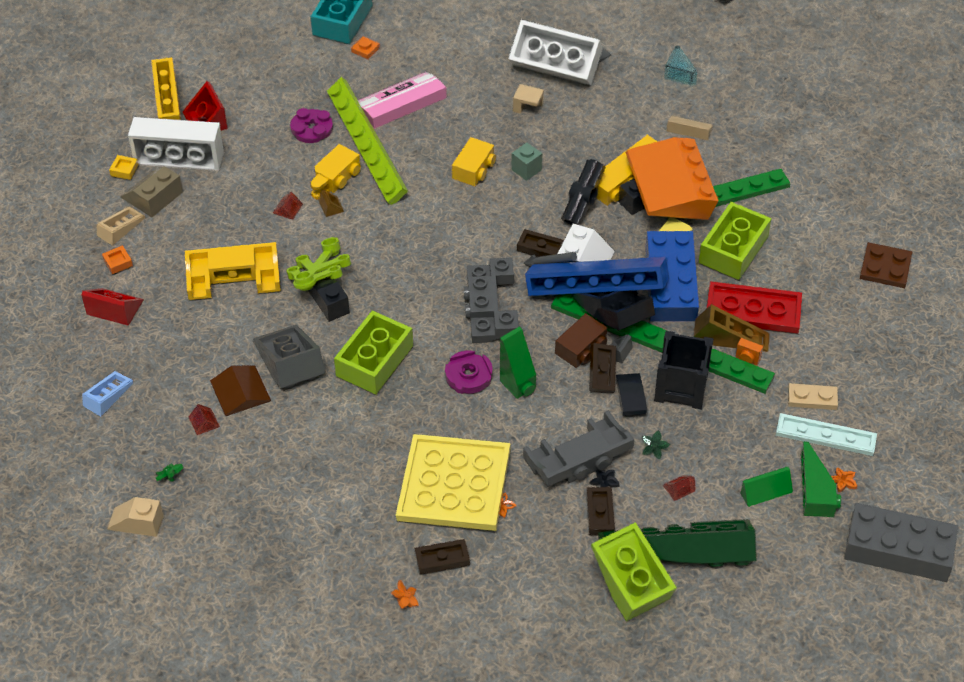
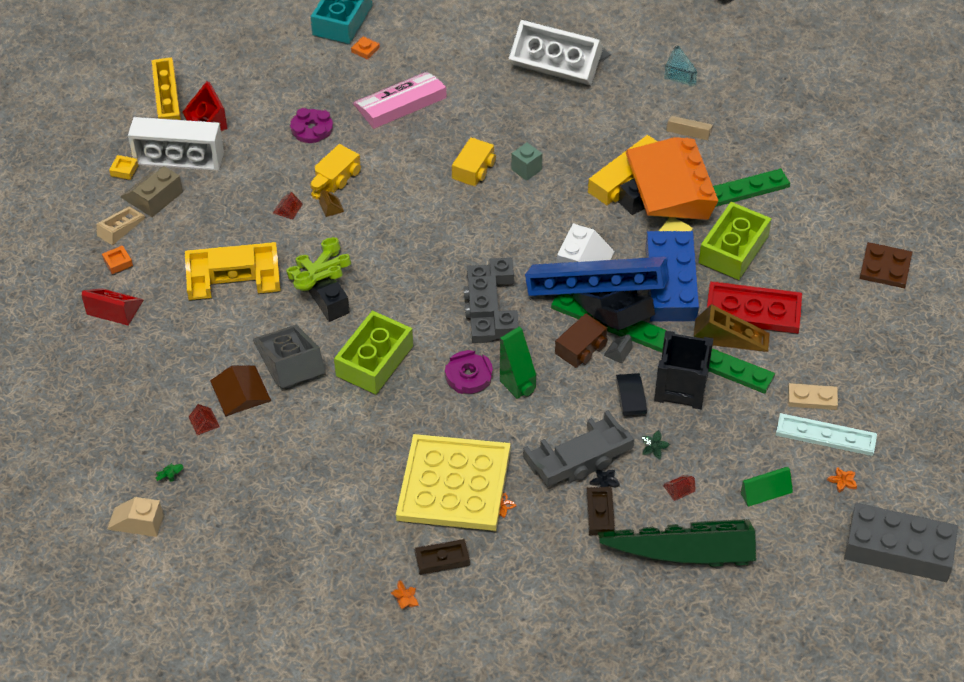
(99, 404): light blue slope -> none
(367, 141): lime plate -> none
(527, 95): tan panel -> none
(538, 244): dark brown plate -> none
(557, 258): dark grey piece -> none
(583, 192): black piece -> none
(602, 368): dark brown plate -> none
(632, 571): lime slope -> none
(749, 351): orange plate -> none
(817, 485): green slope -> none

